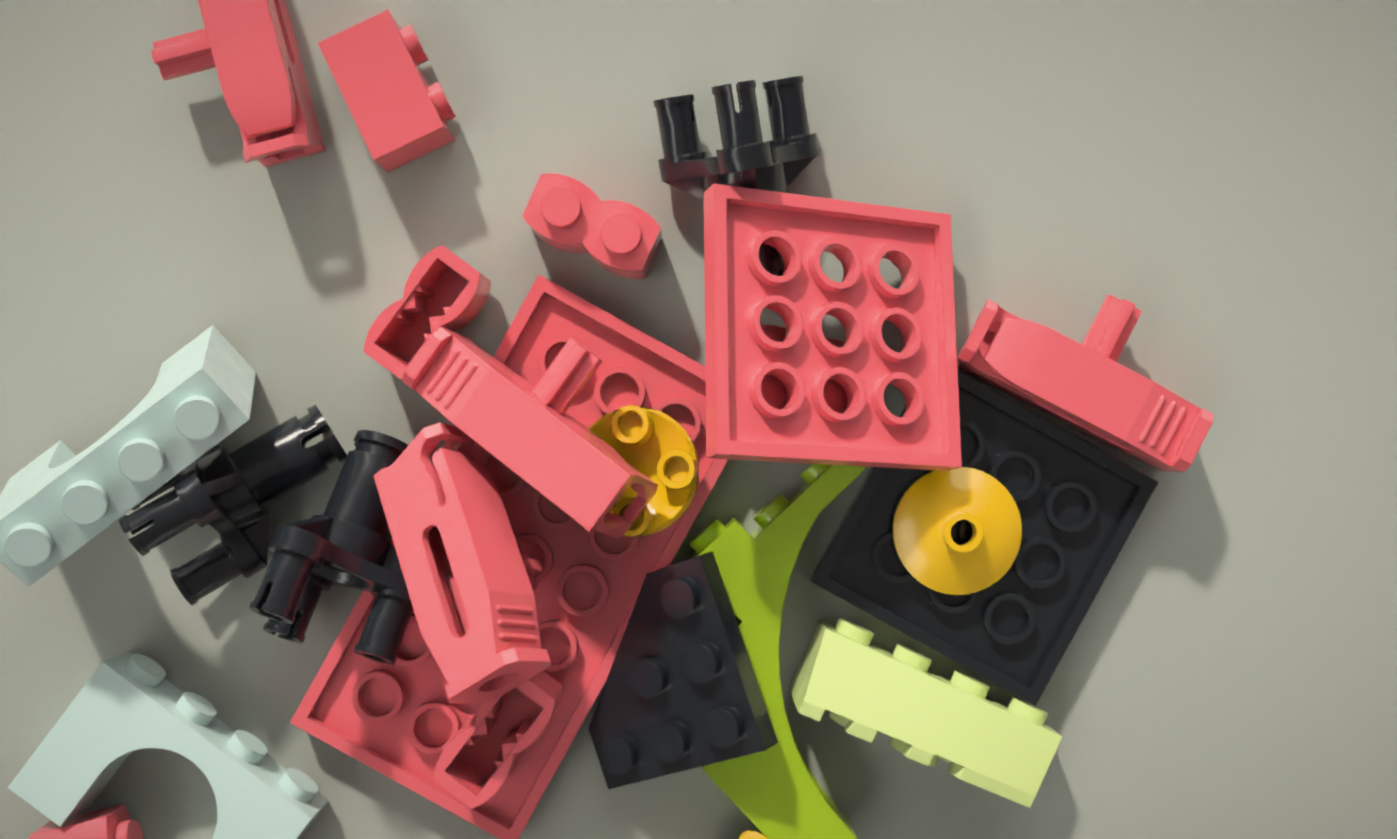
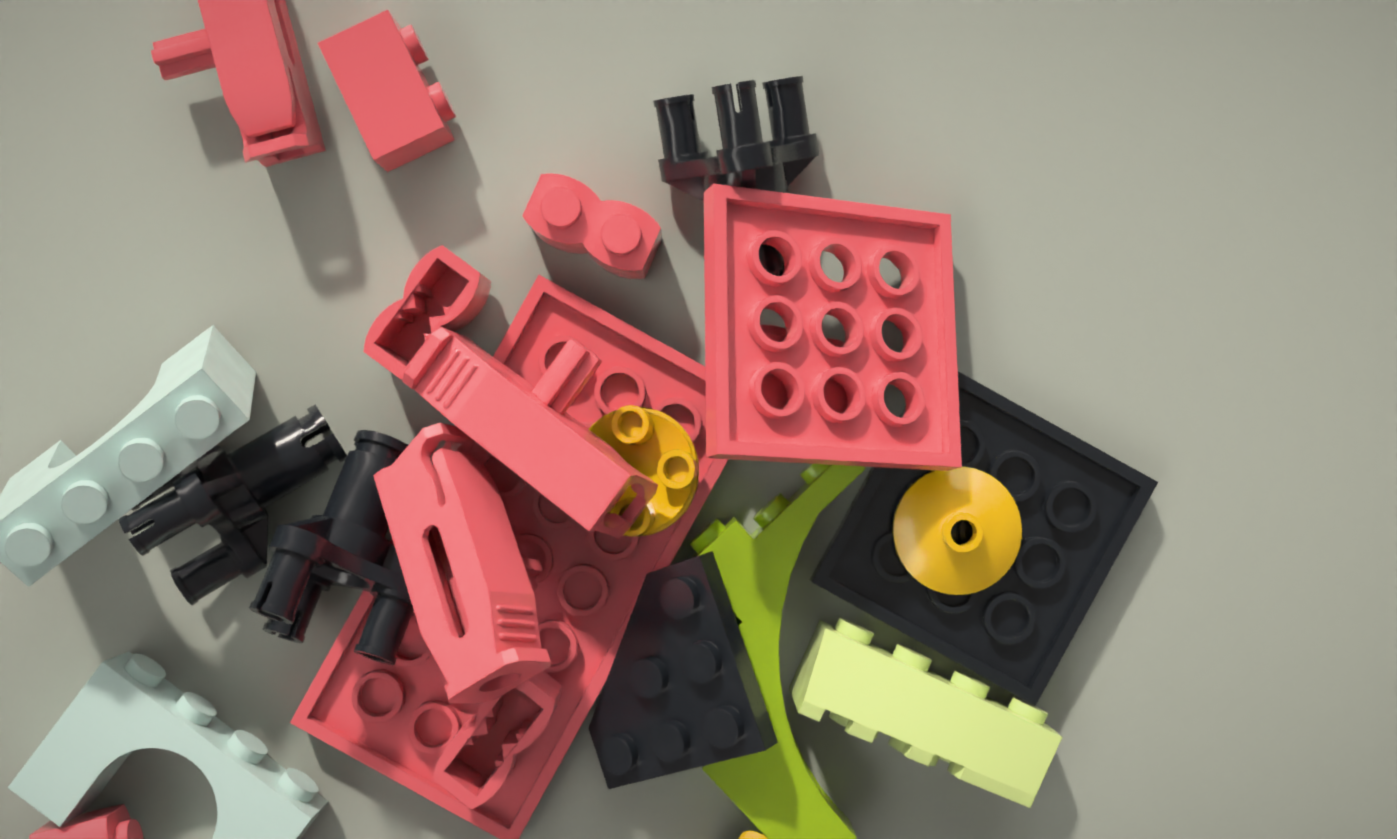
(1086, 383): coral piece -> none

